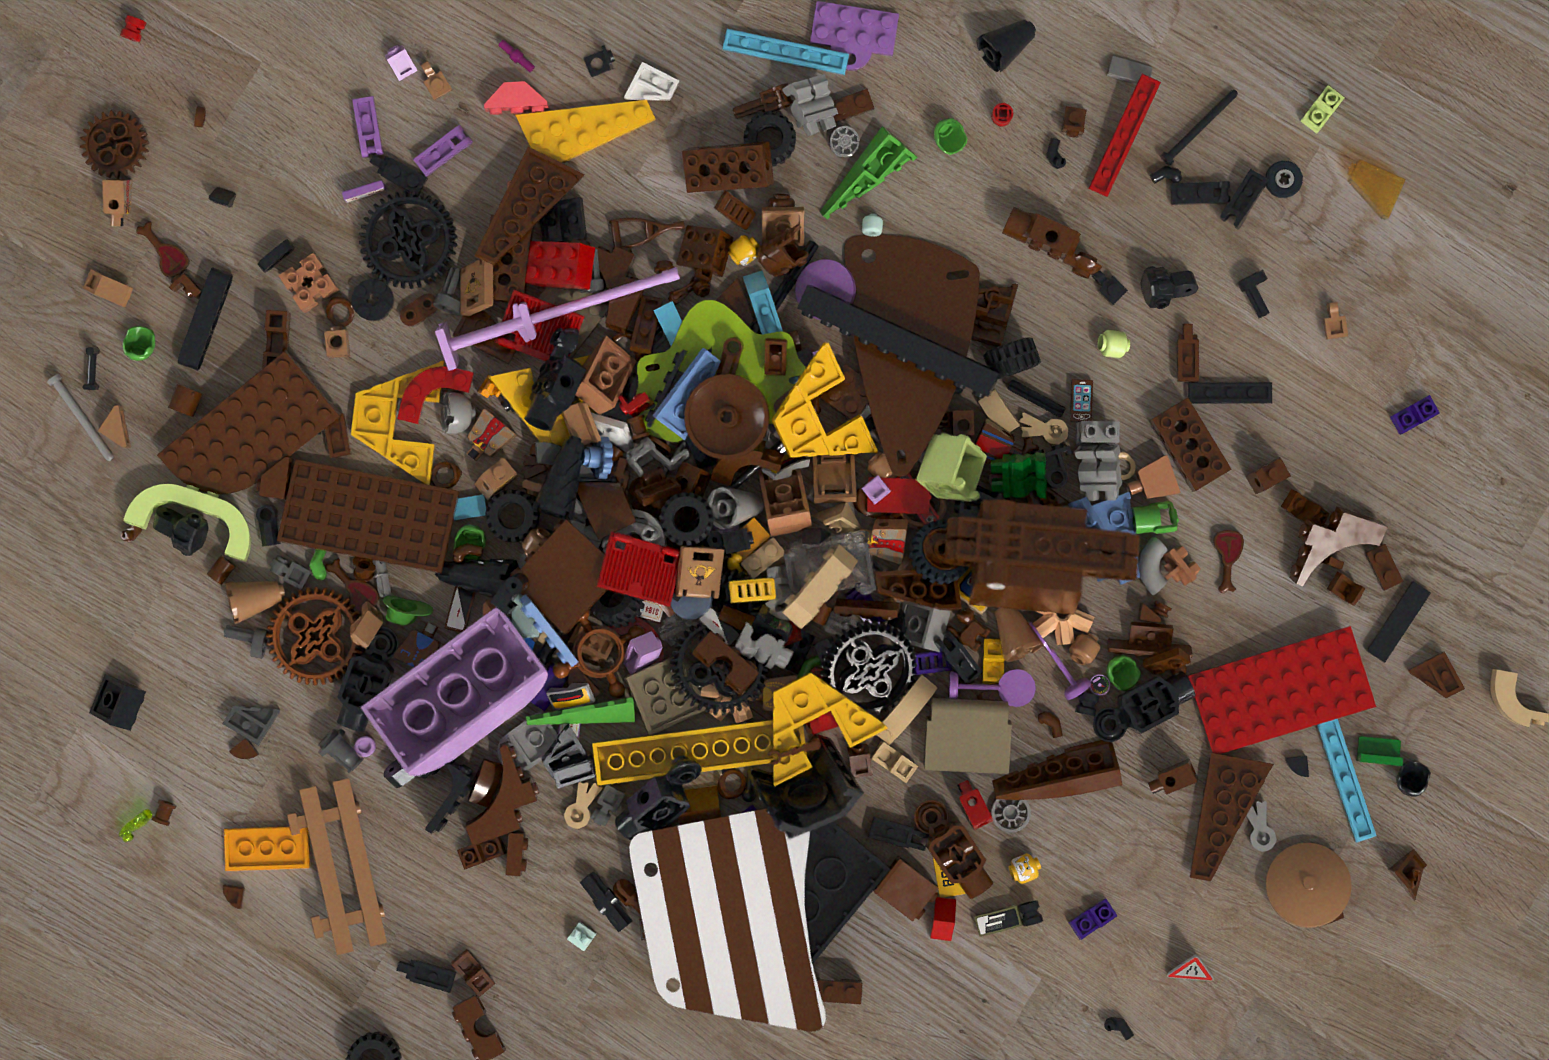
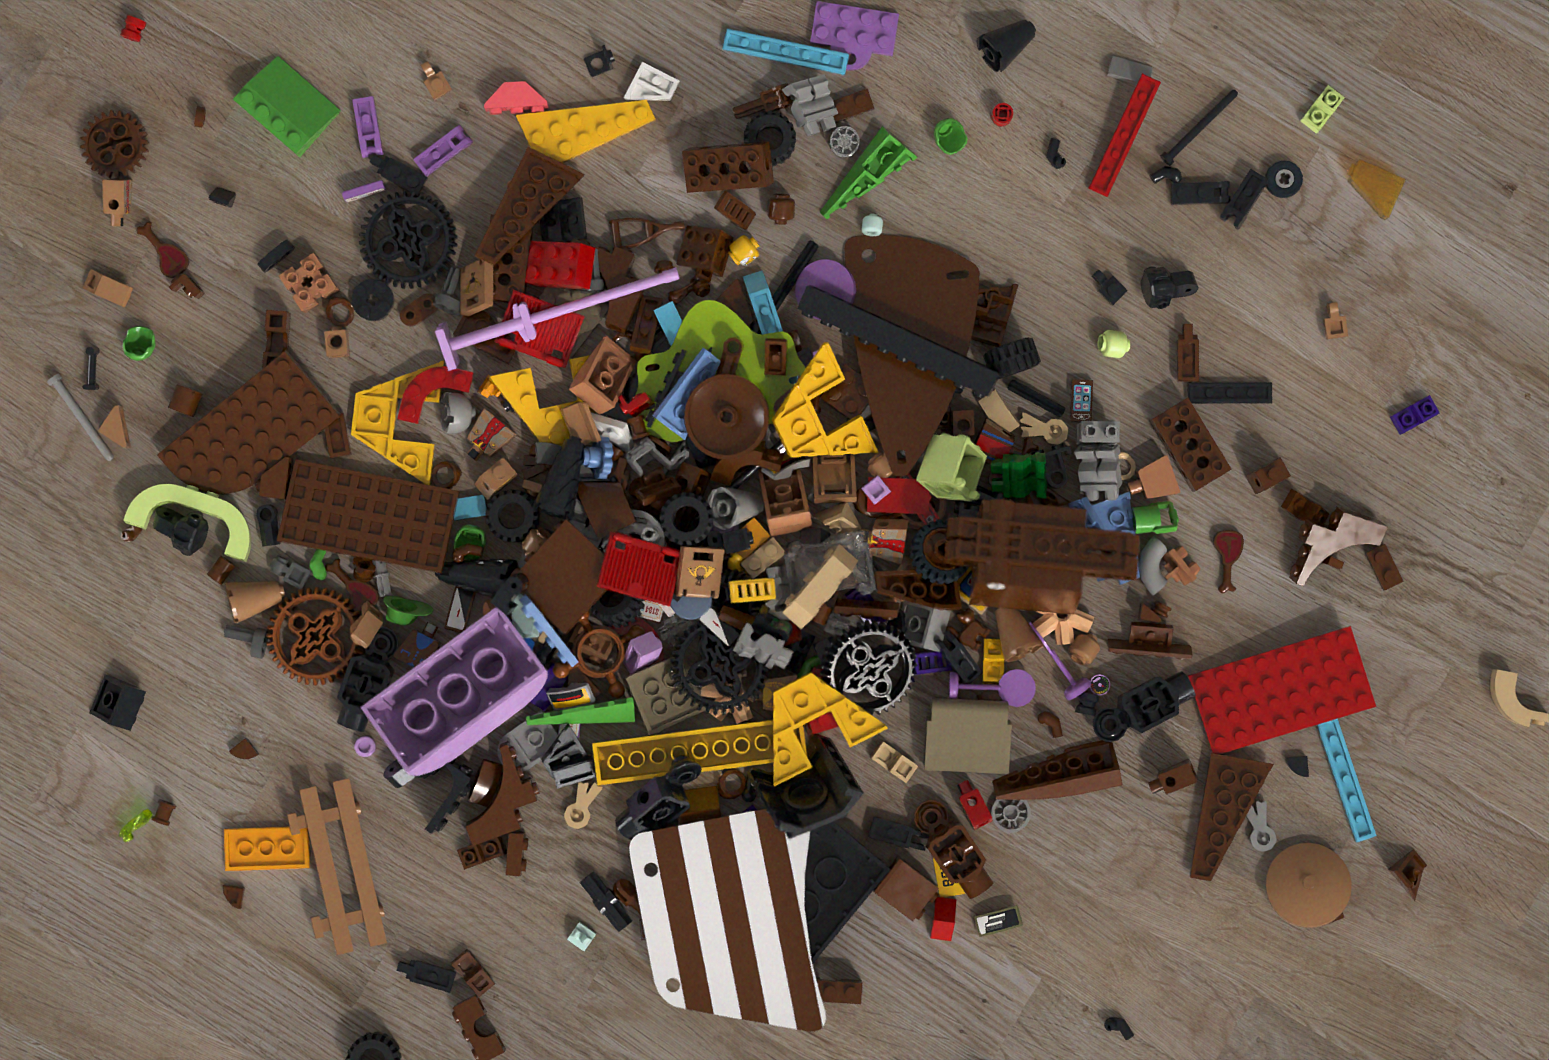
(205, 319): black beam -> none
(251, 722): dark grey wing -> none
(287, 105): none -> bright green slope
(339, 750): dark grey piece -> none
(400, 62): lavender bracket -> none
(516, 56): magenta bar -> none
(557, 381): black brick -> none
(610, 800): dark grey plate -> none
(713, 649): reddish brown arch -> none
(781, 218): medium nougat tile -> none
(781, 253): reddish brown helmet -> none
(809, 746): reddish brown piece -> none
(860, 760): reddish brown bracket -> none
(907, 709): tan arch -> none
(1024, 868): yellow head -> none
(1031, 915): black wheel -> none
(1033, 228): reddish brown brick -> none
(1074, 121): reddish brown bracket -> none
(1092, 919): dark purple slope -> none
(1123, 672): bright green hair -> none
(1172, 660): reddish brown plate -> none
(1191, 969): piece -> none
(1249, 286): black piece -> none
(1345, 589): reddish brown bracket -> none
(1379, 751): green panel -> none
(1398, 622): black tile -> none
(1413, 778): black hair -> none
(1438, 675): reddish brown wing -> none

